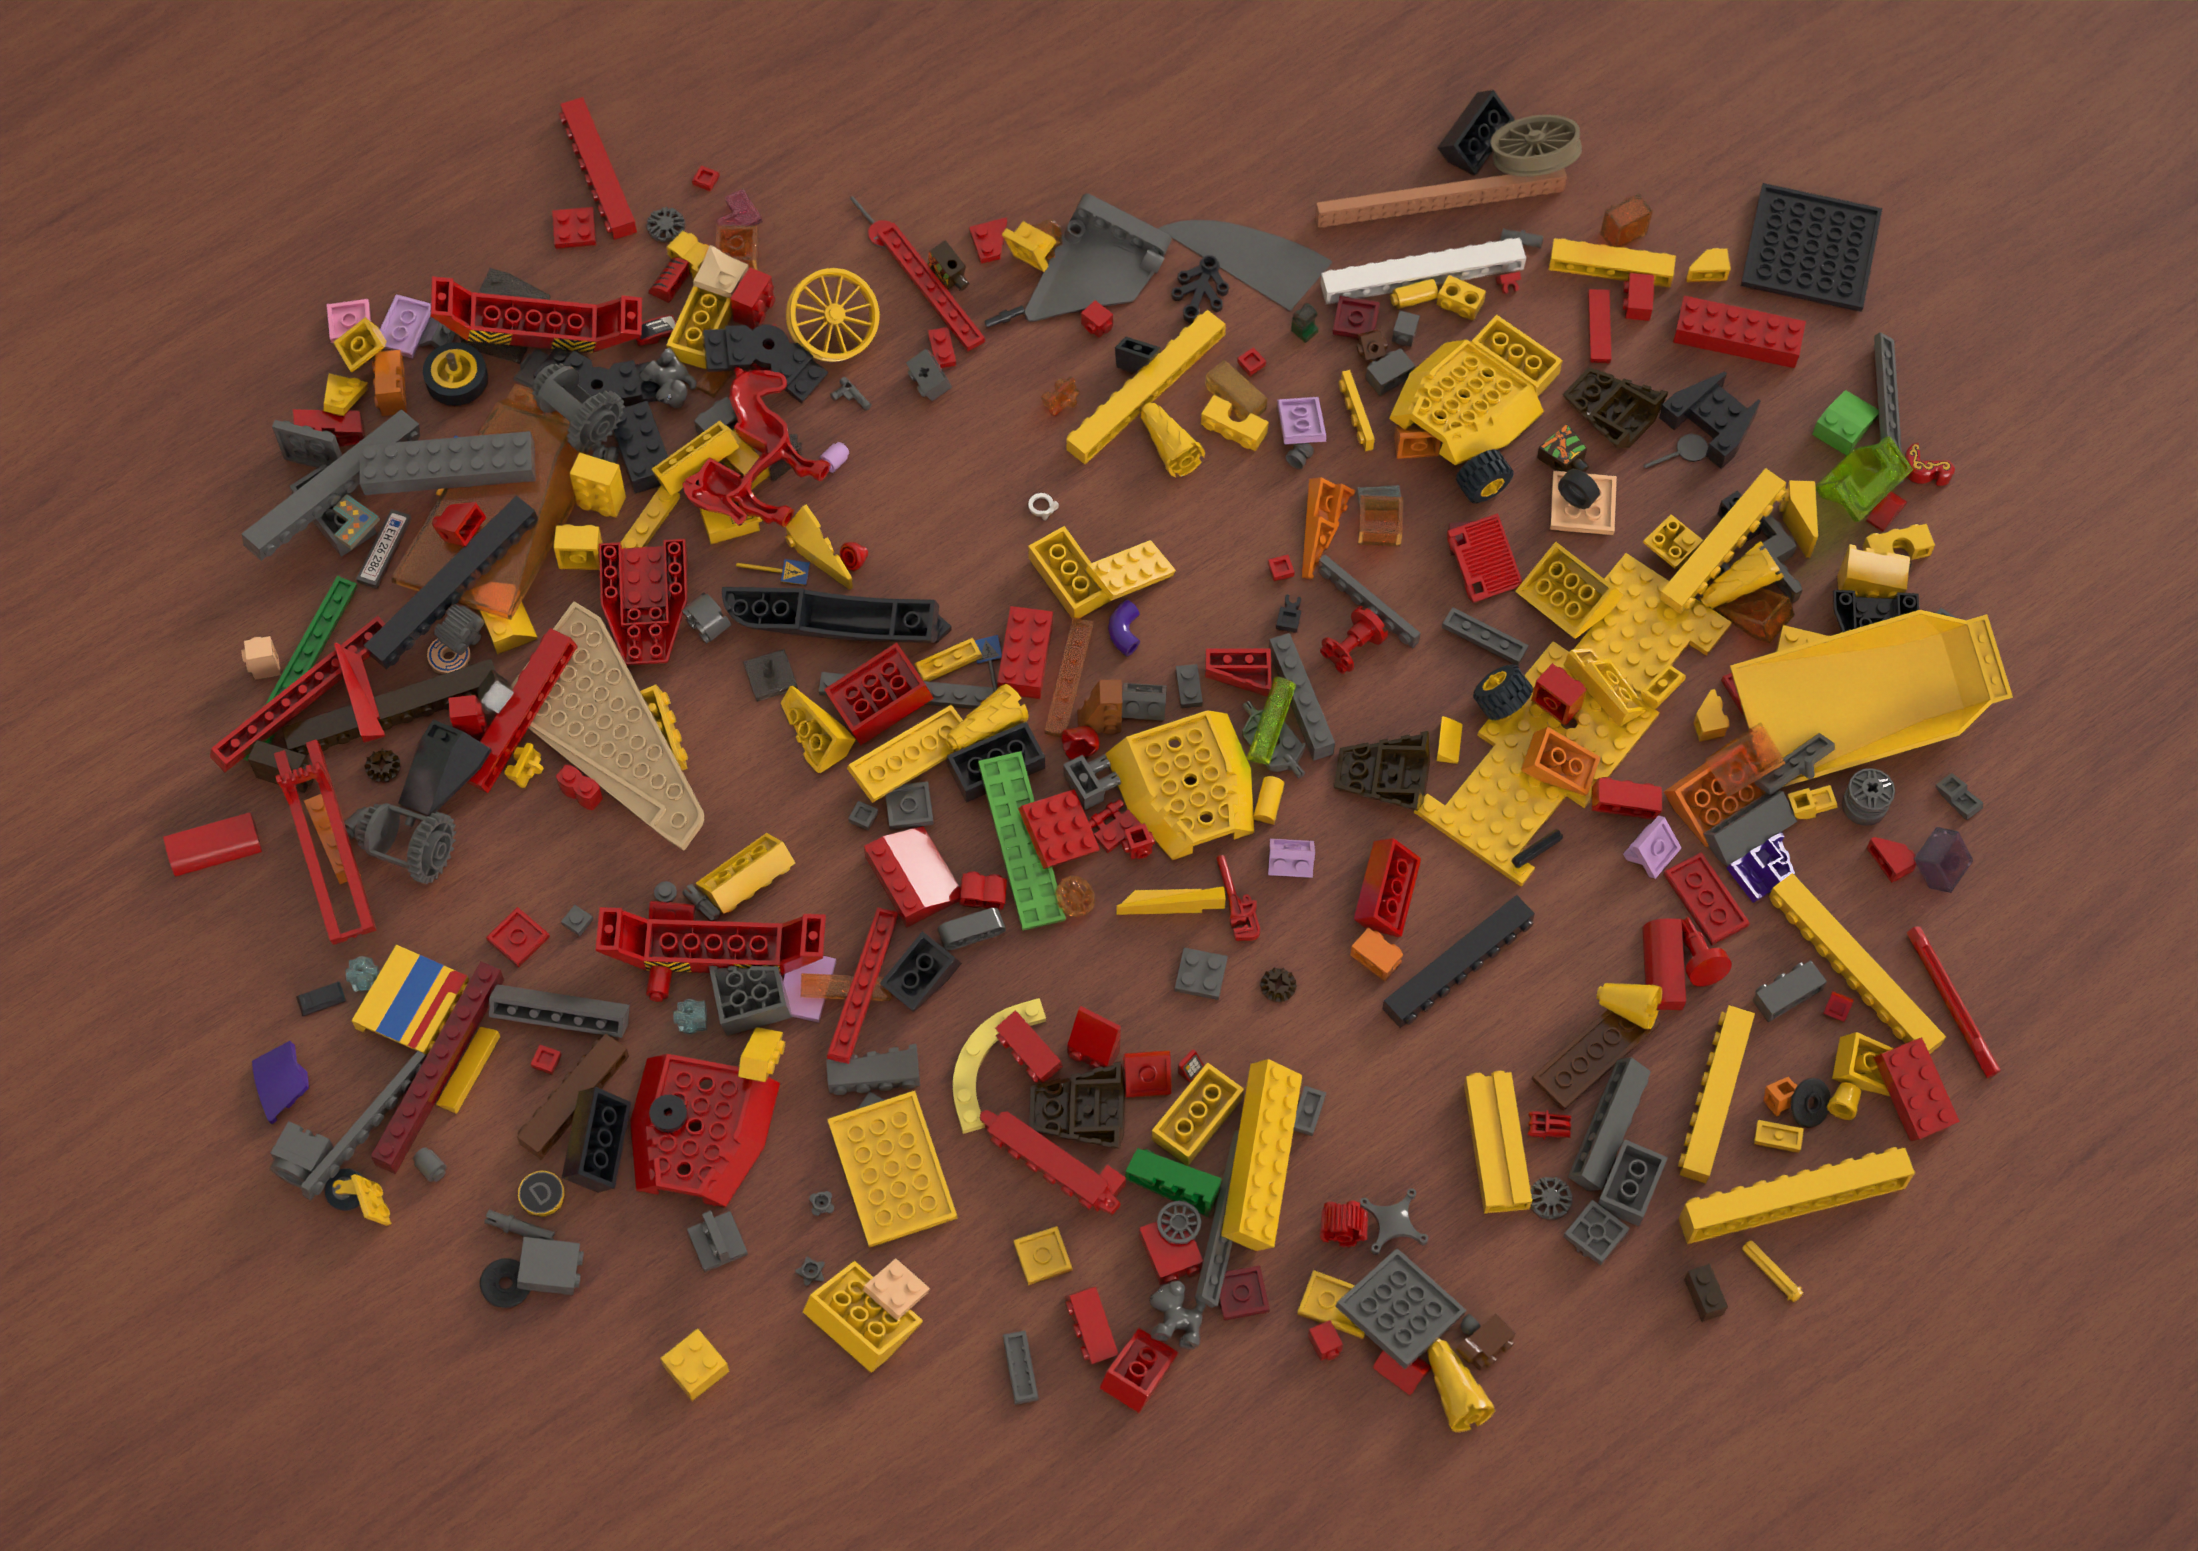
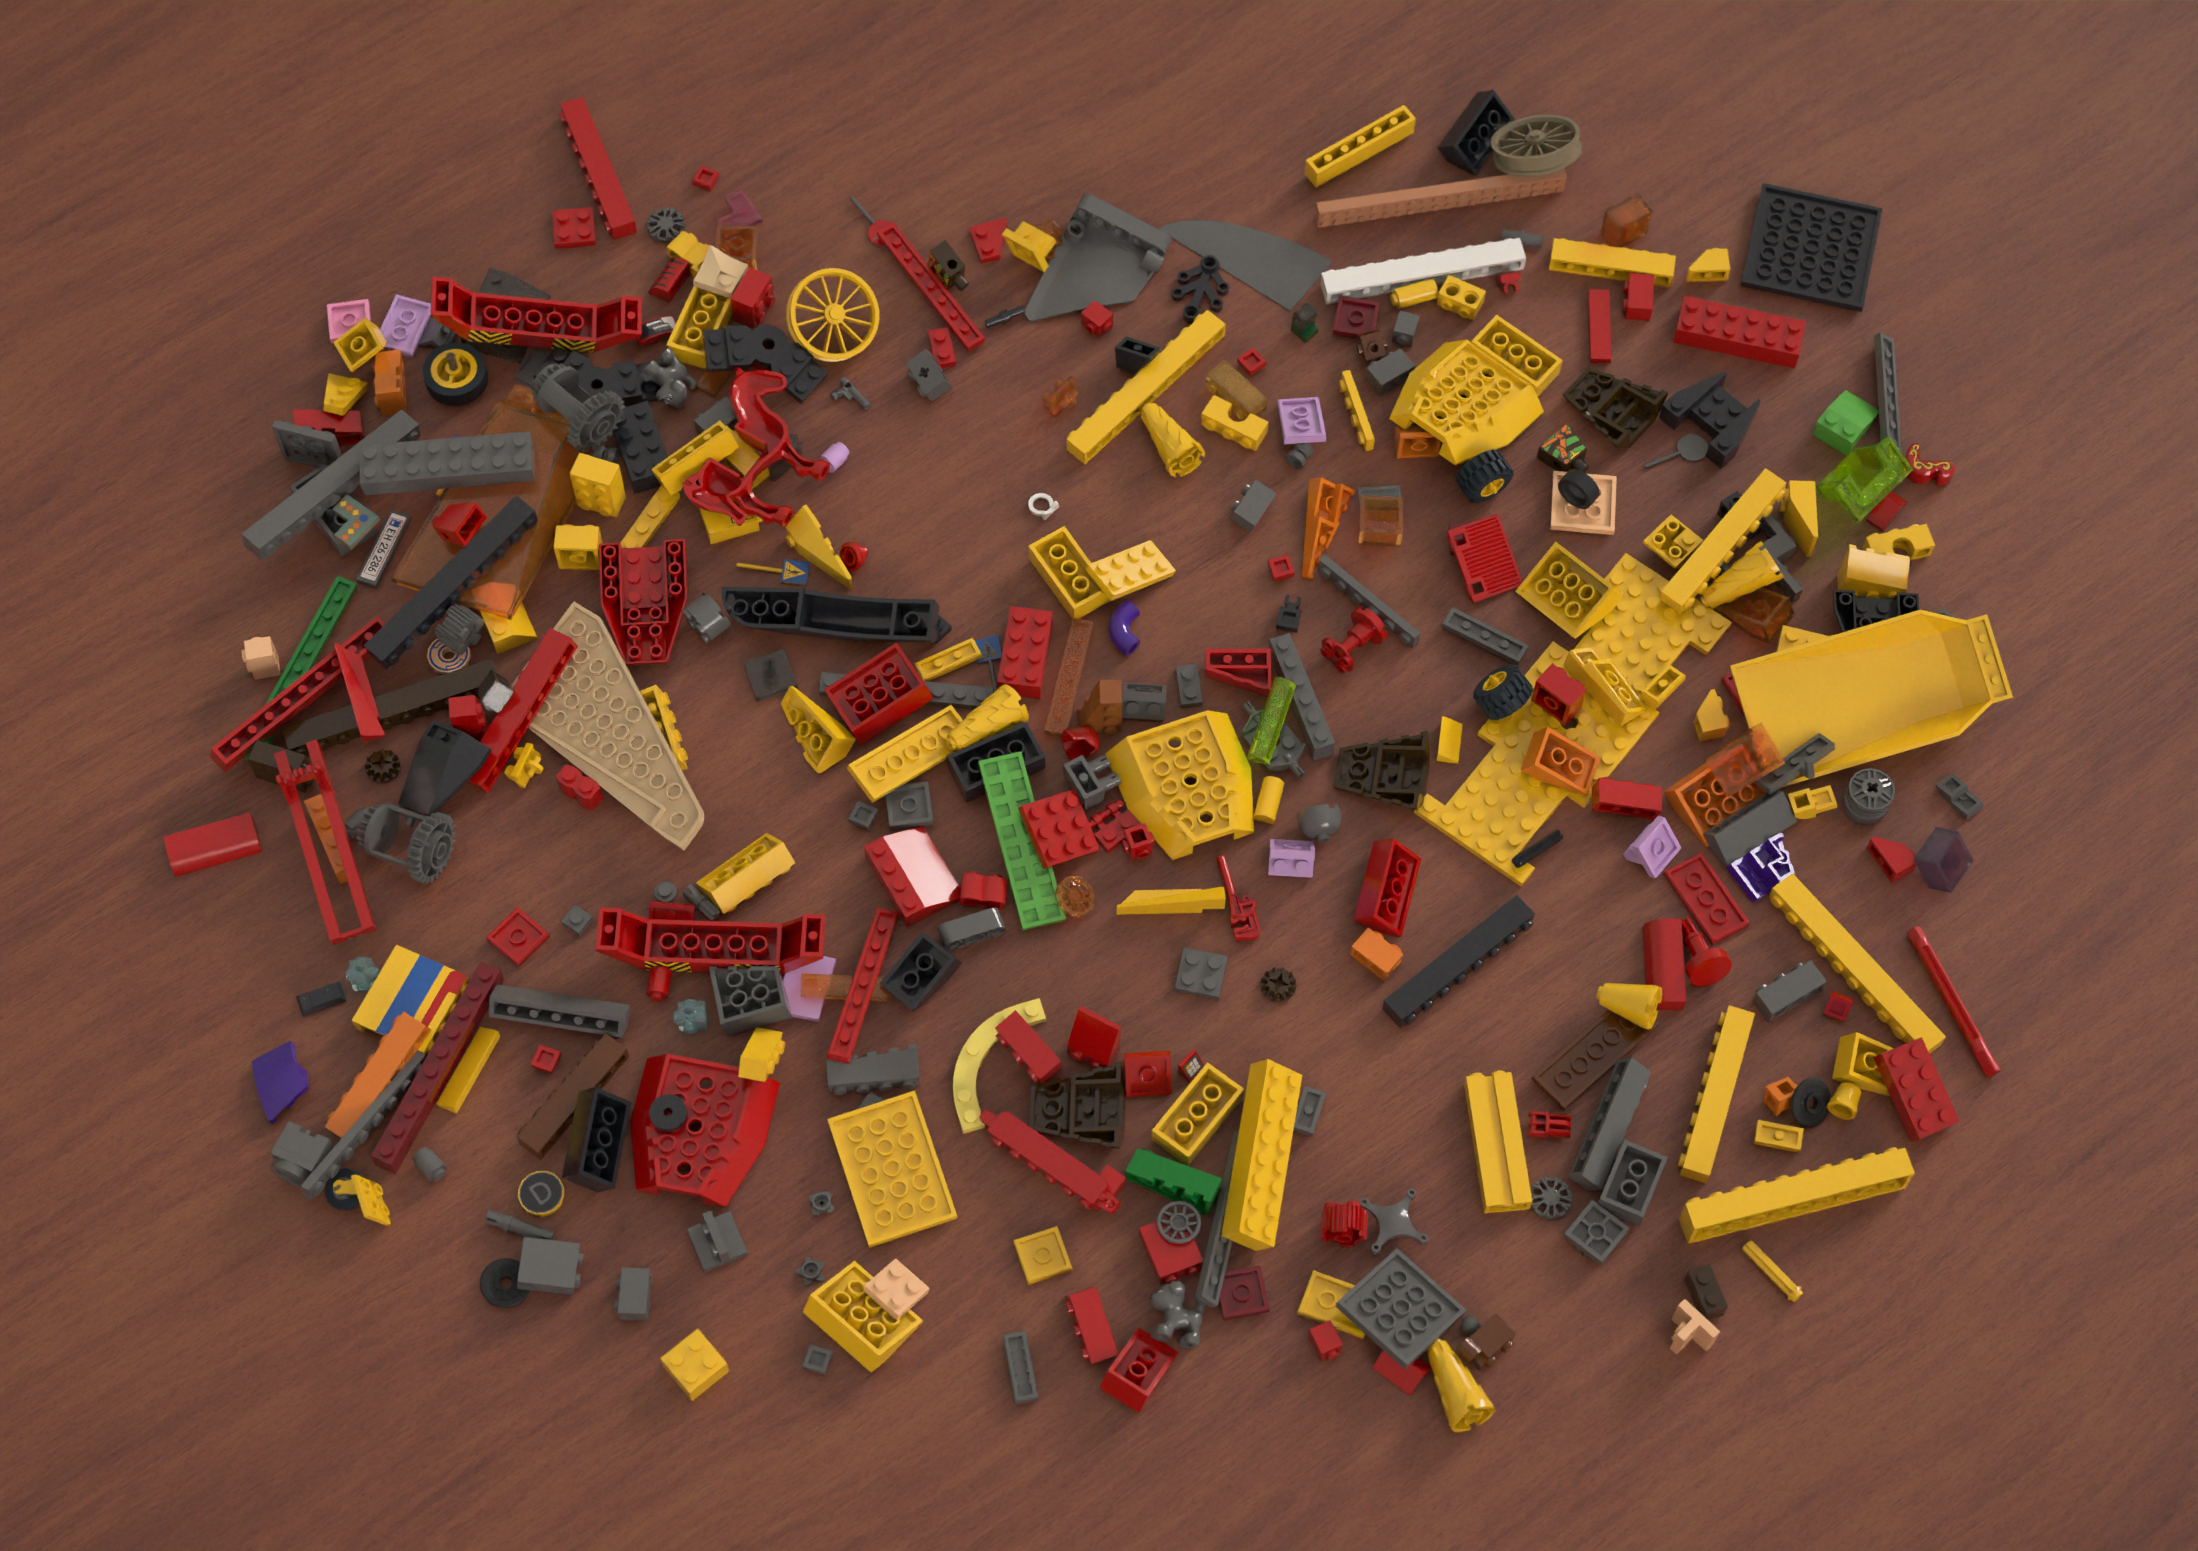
(381, 1068): none -> orange brick
(633, 1294): none -> dark grey brick
(817, 1359): none -> dark grey plate
(1252, 506): none -> dark grey brick
(1320, 821): none -> dark grey cylinder
(1360, 146): none -> yellow brick
(1692, 1326): none -> light nougat bracket

